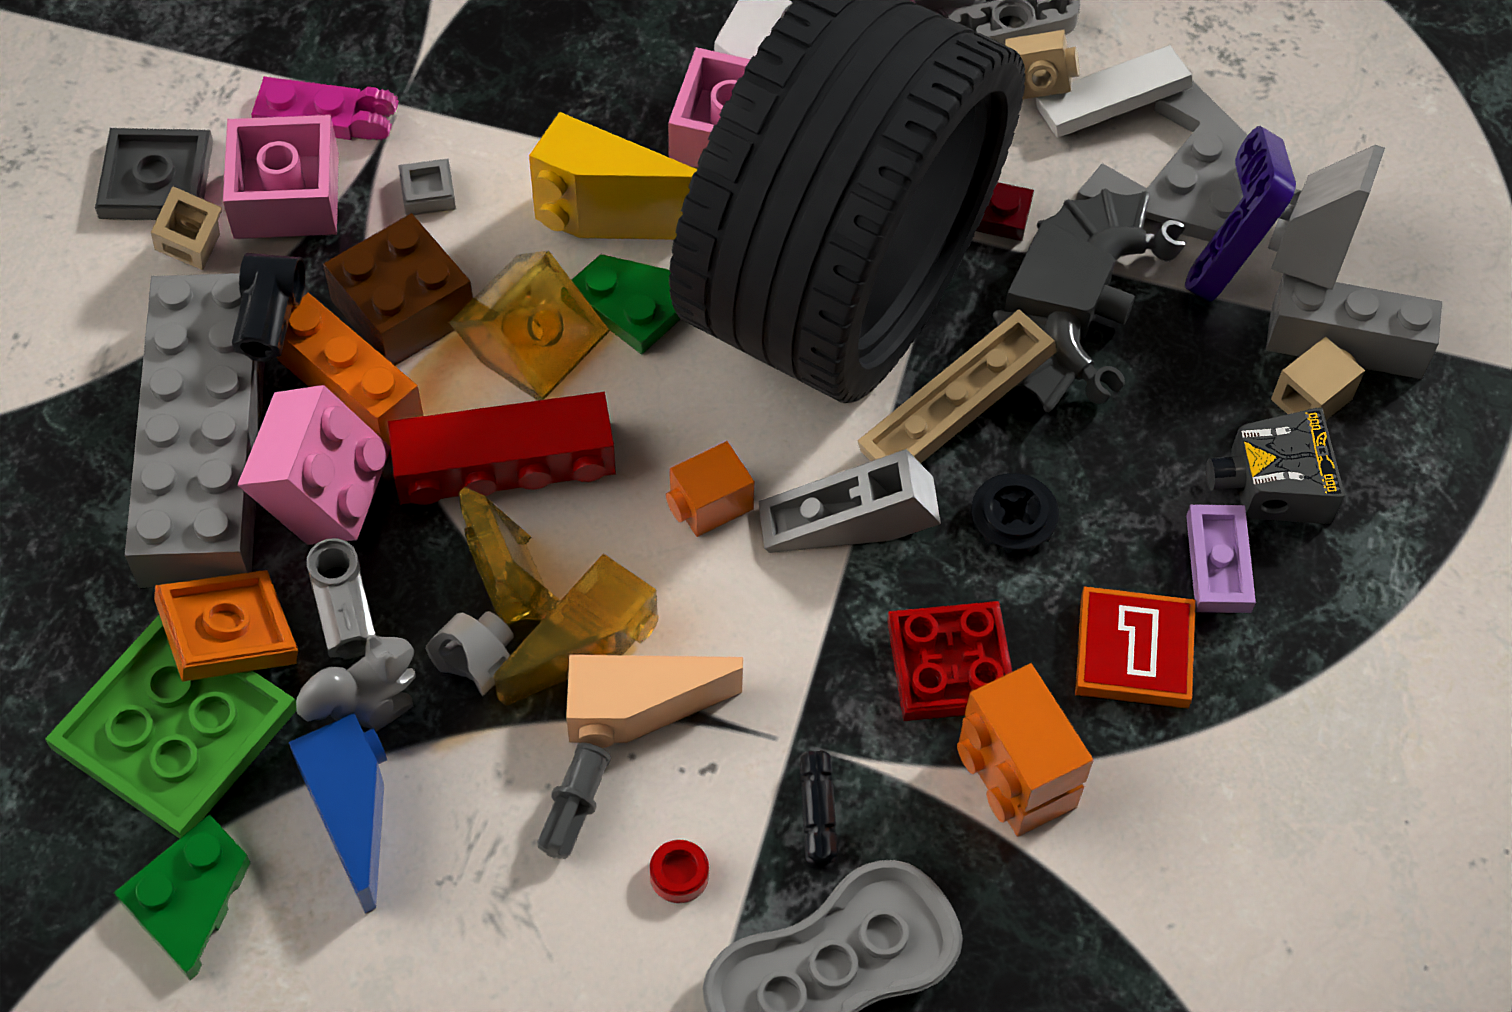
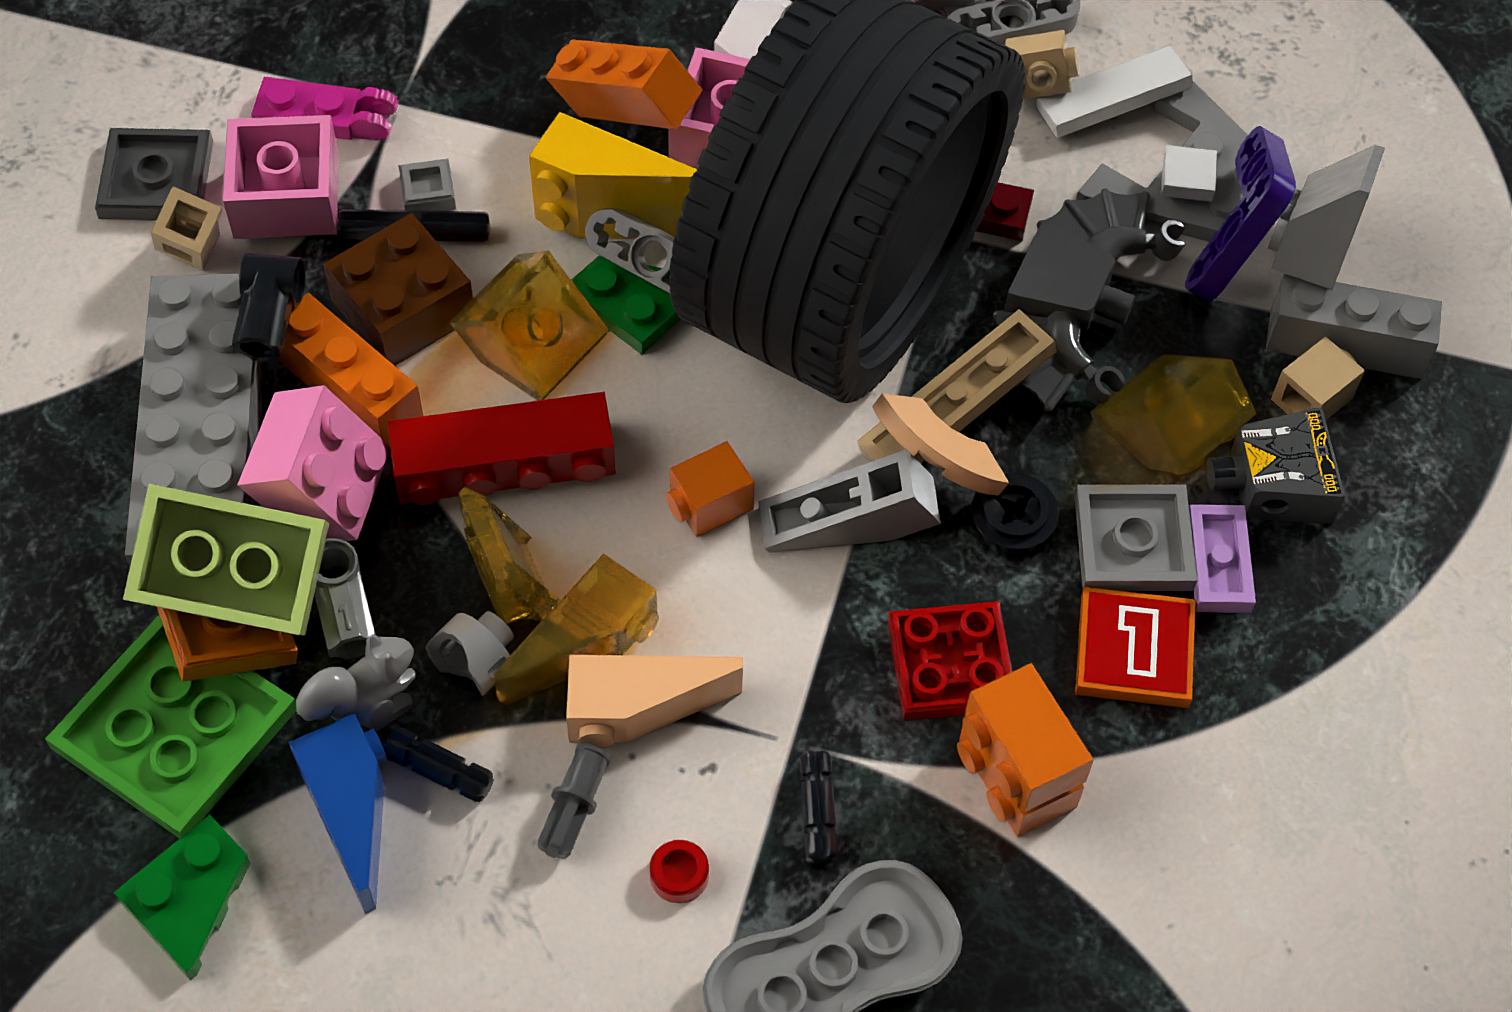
(226, 560): none -> yellowish green brick
(439, 764): none -> black axle
(442, 225): none -> black axle
(617, 251): none -> light grey beam
(624, 83): none -> orange brick
(921, 431): none -> light nougat tile
(1135, 537): none -> light grey plate
(1177, 411): none -> clear yellow slope
(1189, 173): none -> white tile

